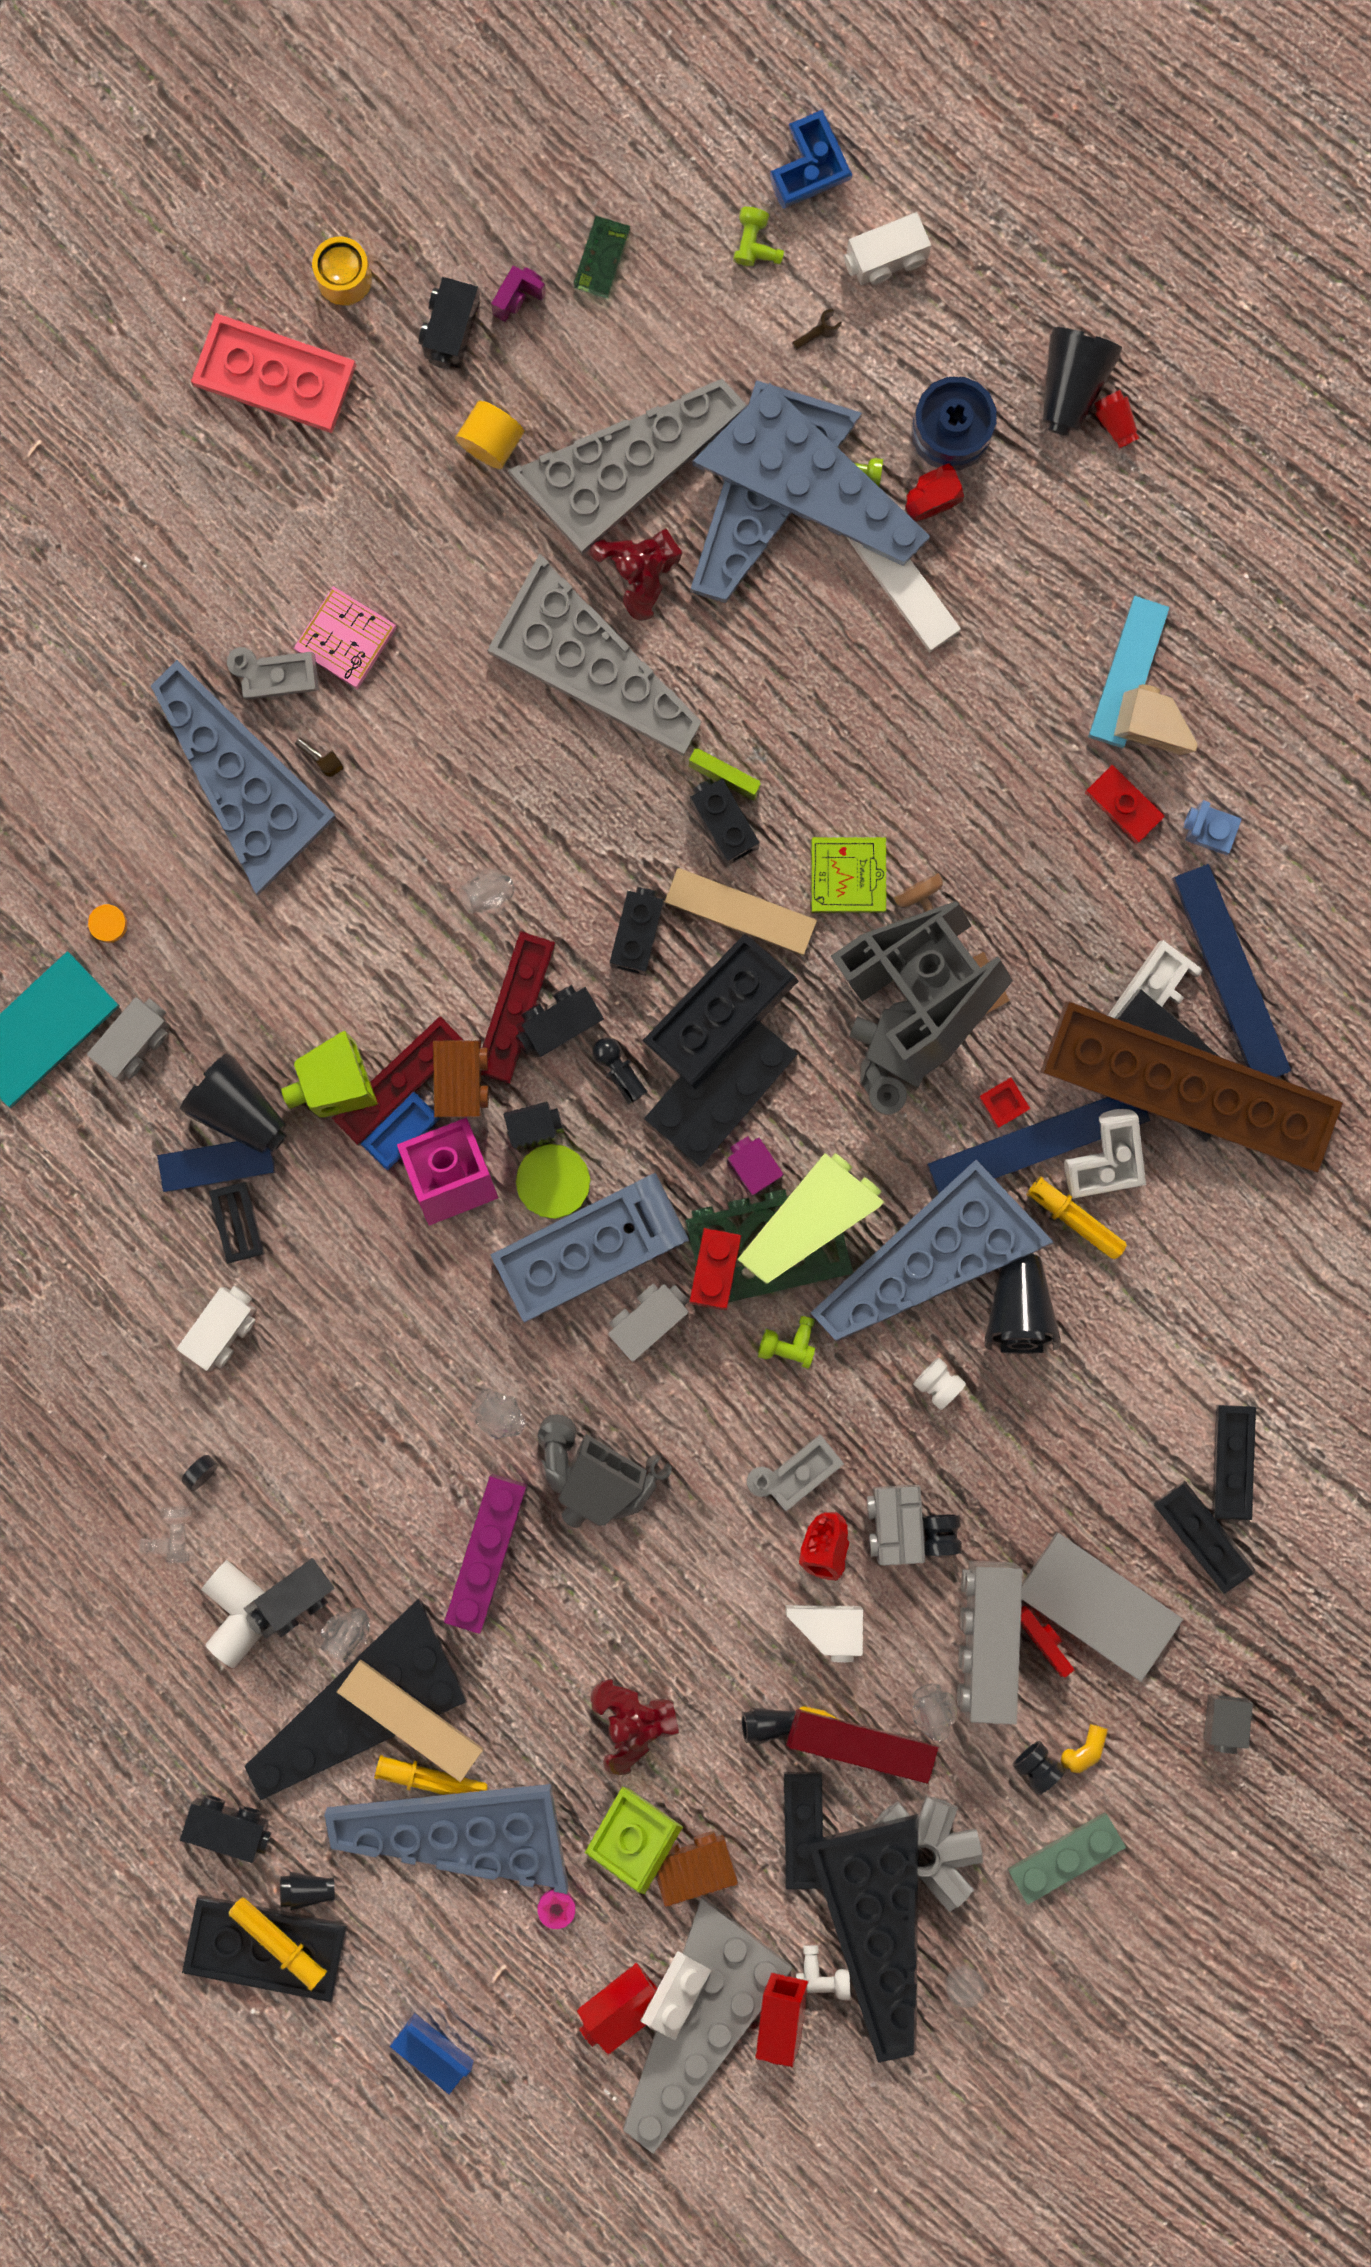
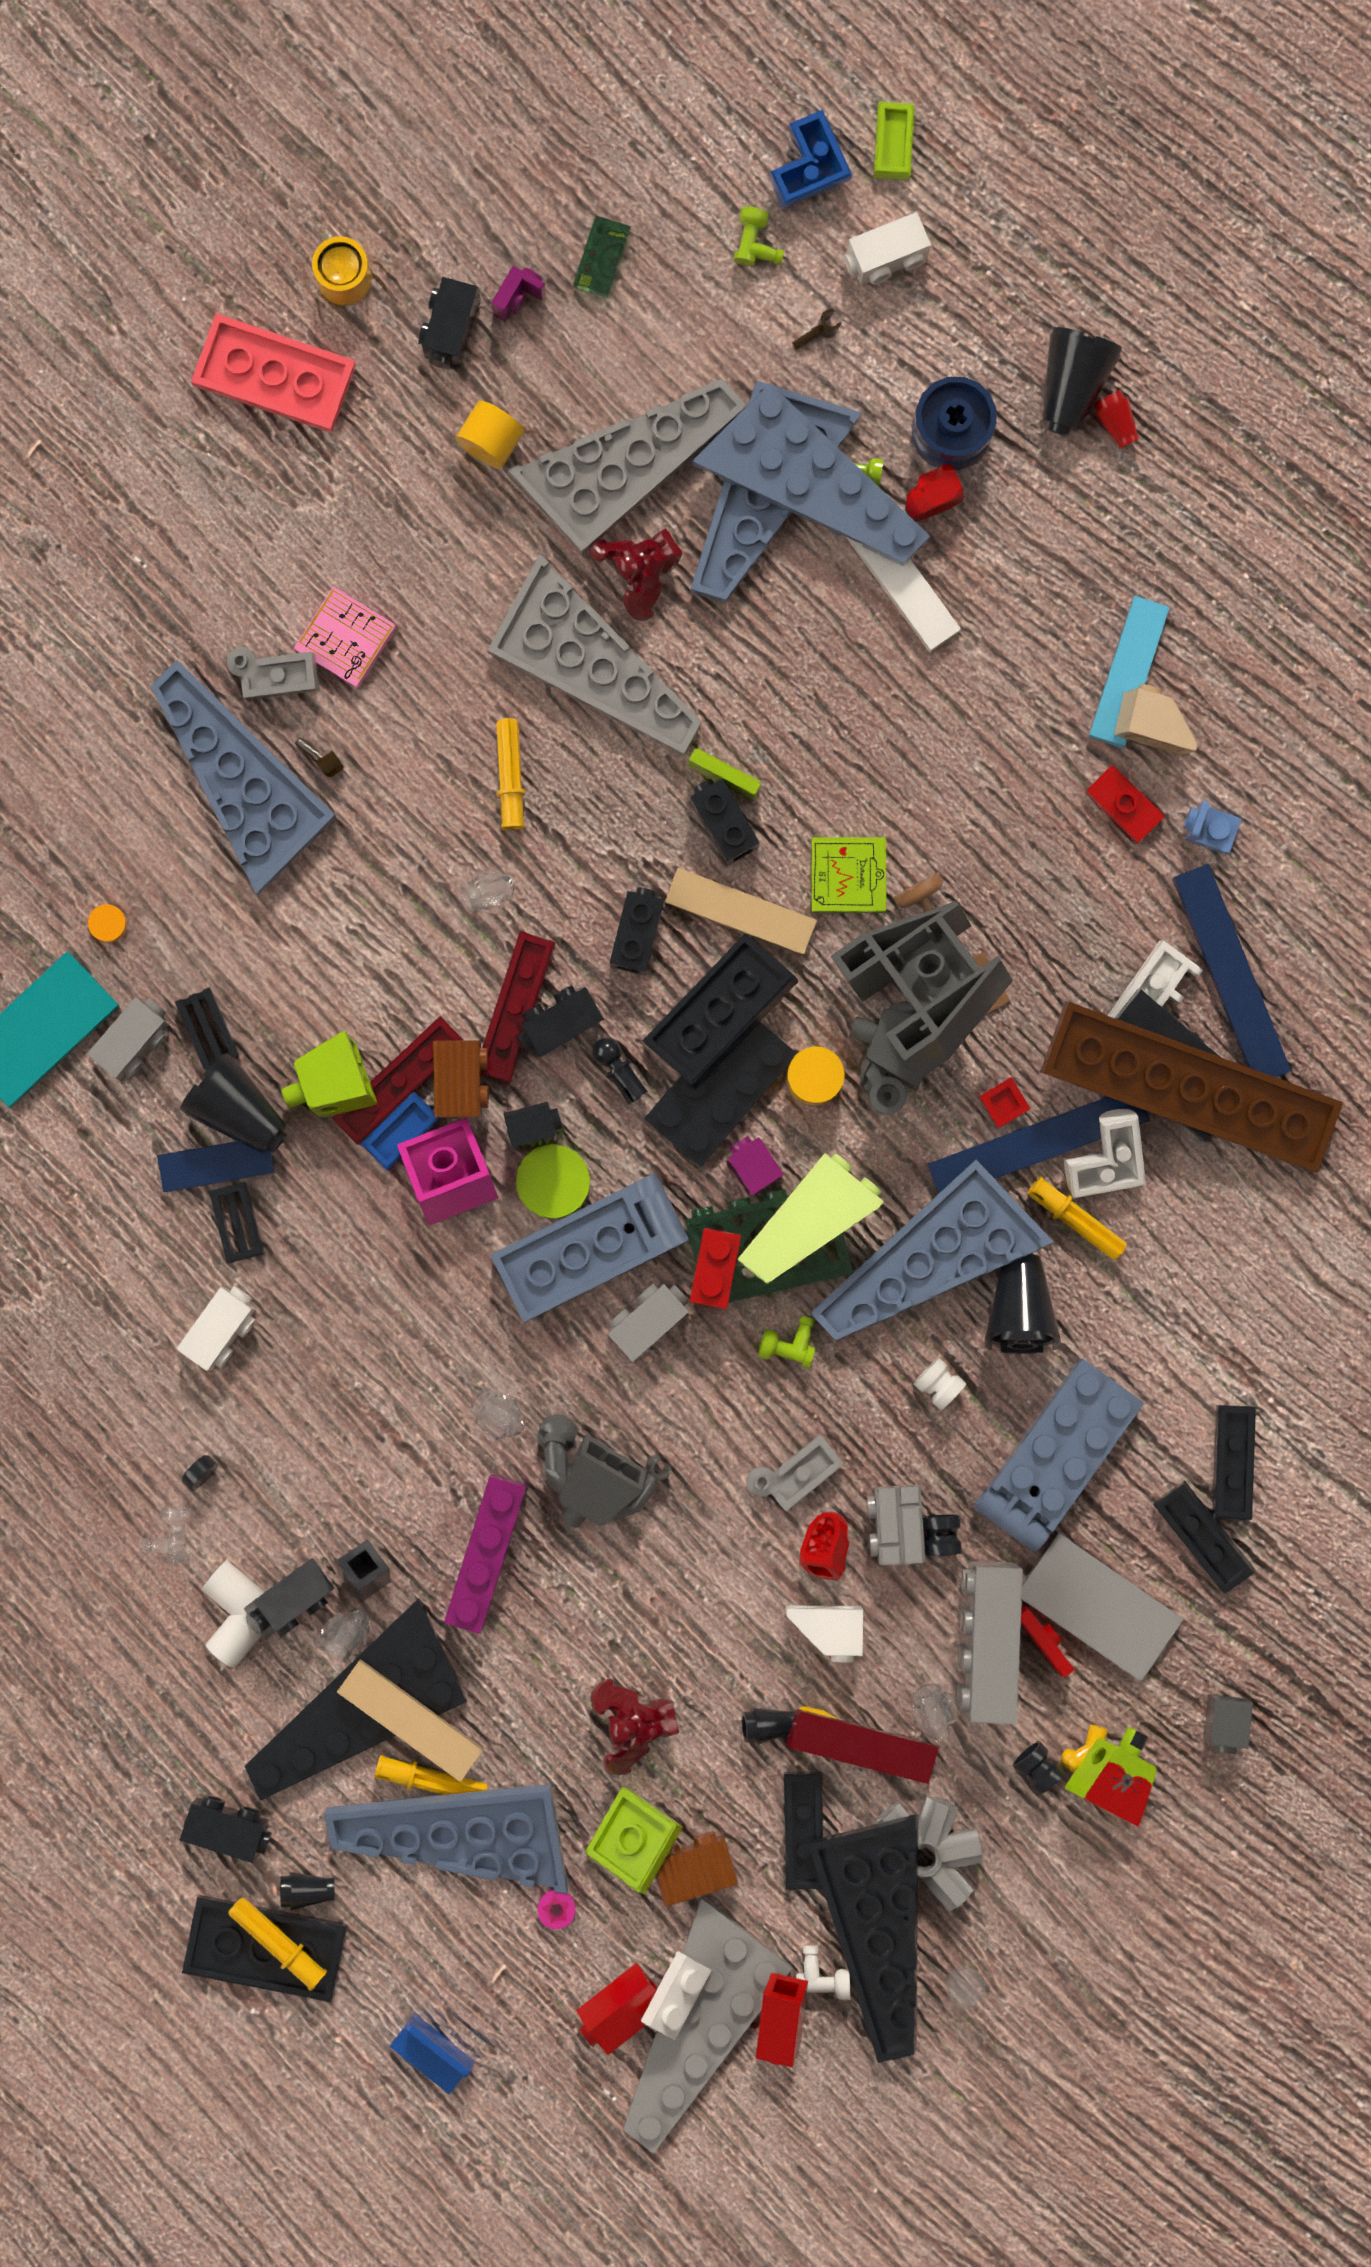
(194, 999): none -> black tile
(363, 1571): none -> black brick
(510, 775): none -> yellow axle
(815, 1076): none -> yellow piece
(894, 140): none -> lime tile
(1058, 1455): none -> sand blue hinge
(1066, 1858): sand green plate -> none
(1116, 1777): none -> torso

